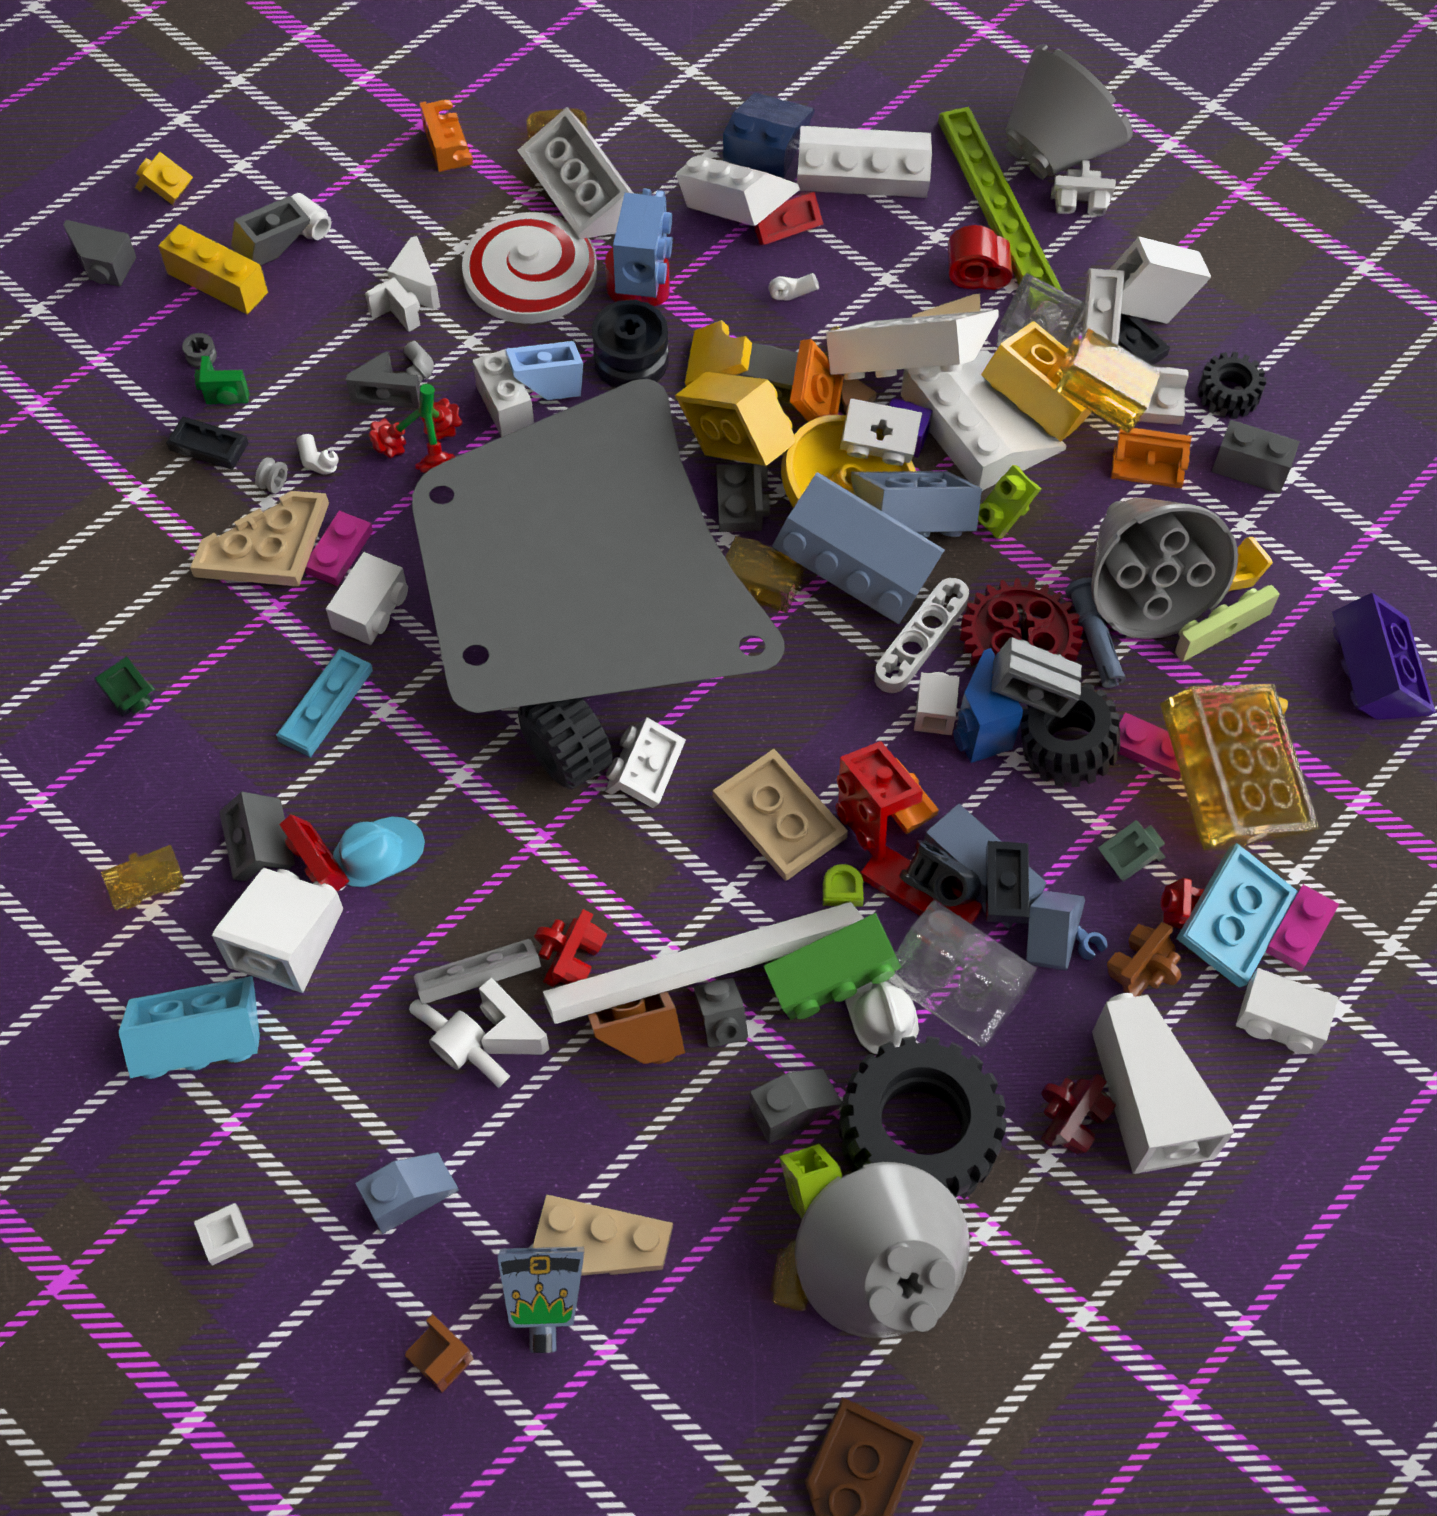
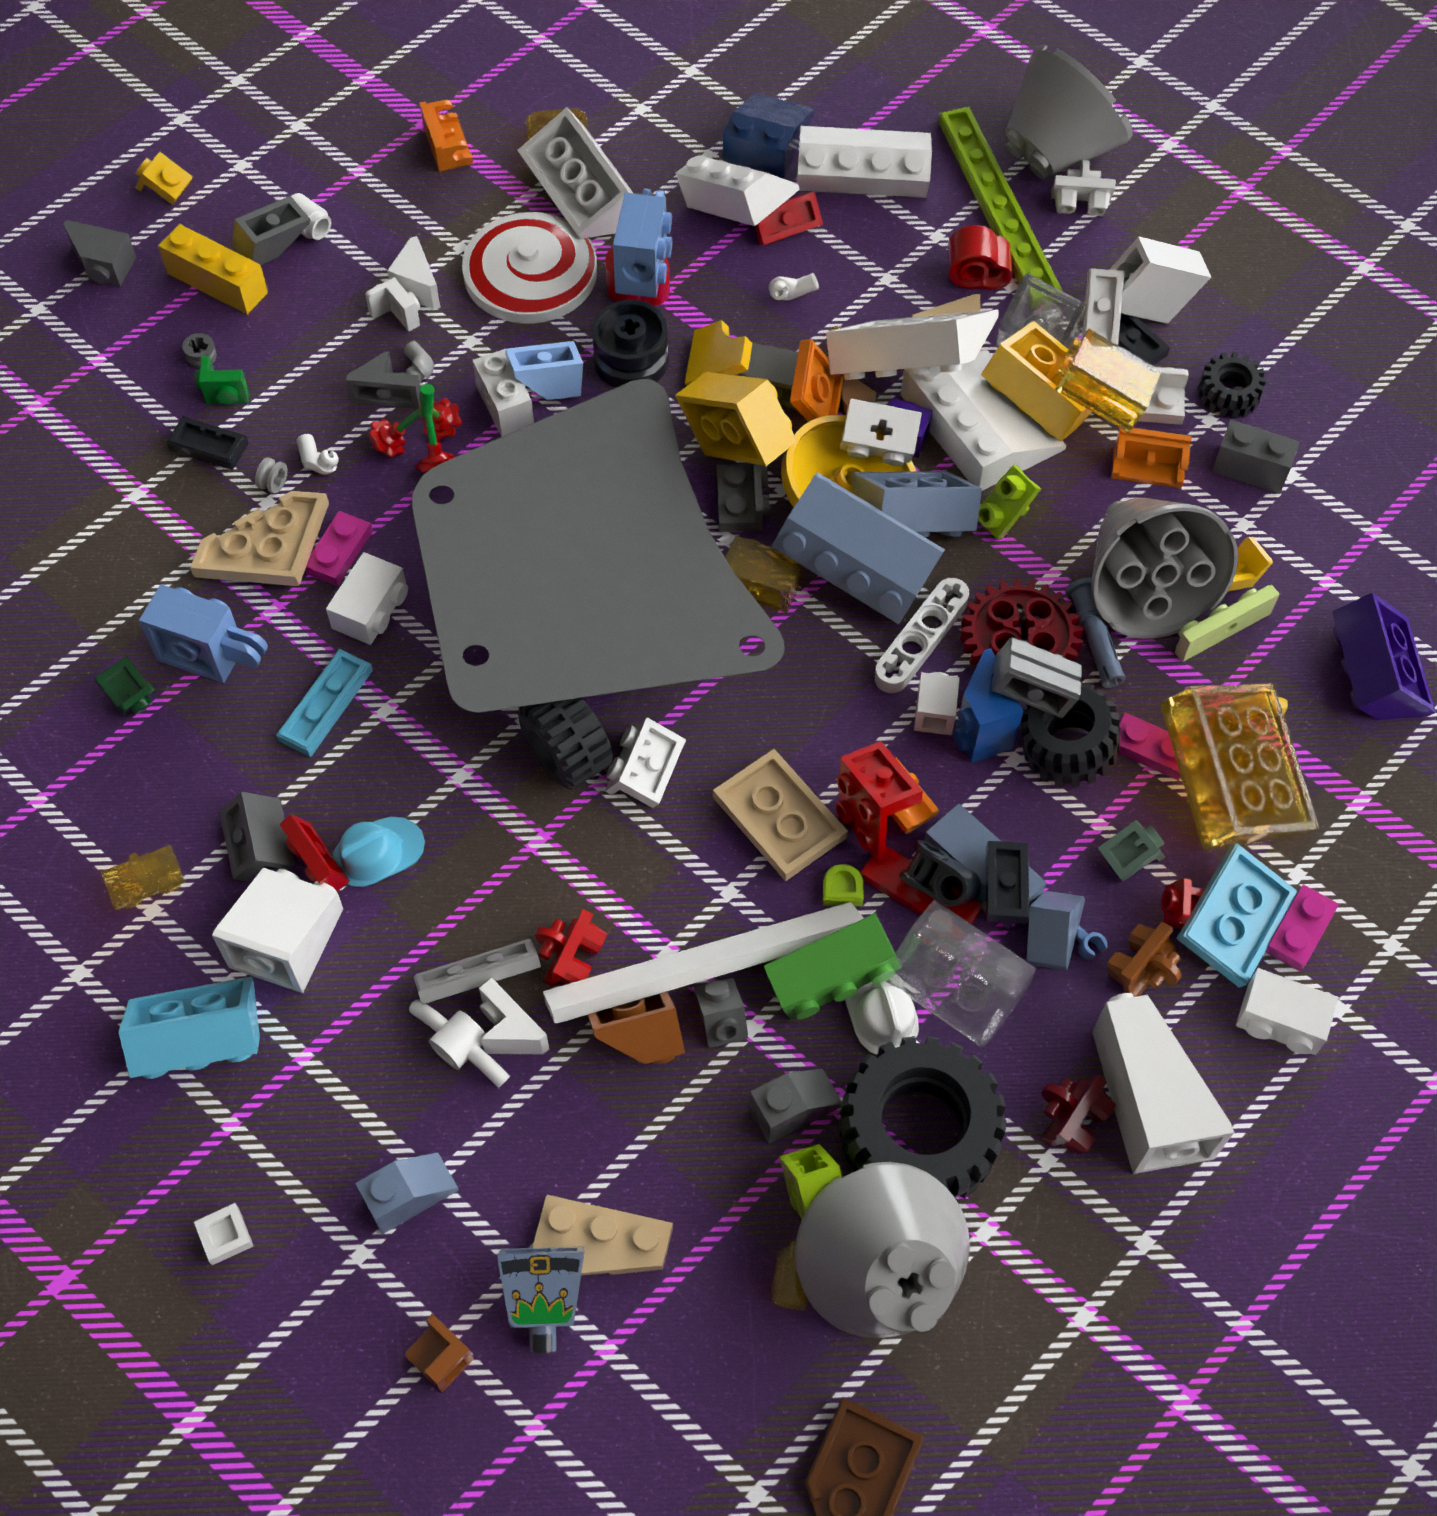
(198, 634): none -> medium blue brick

